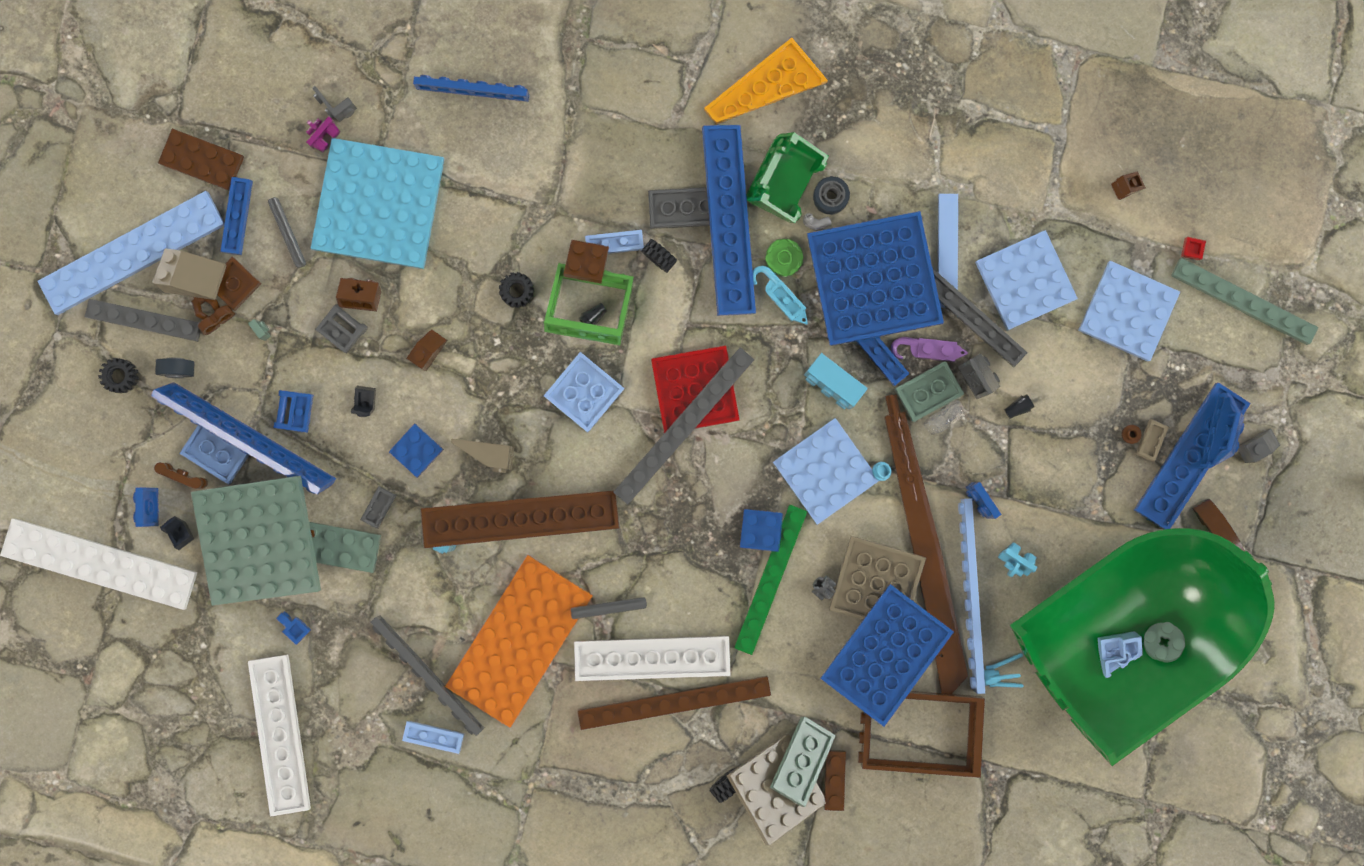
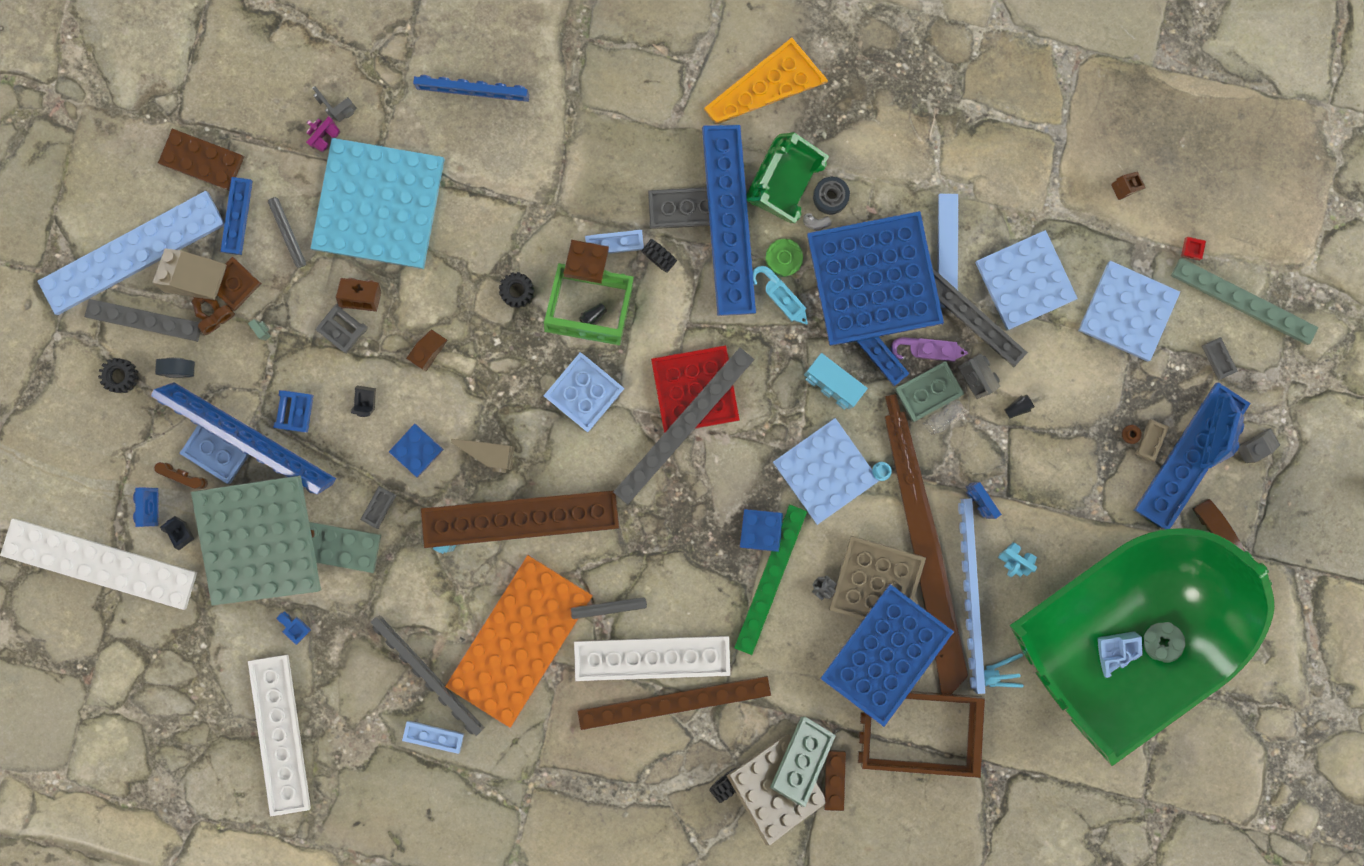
(1219, 358): none -> dark grey plate

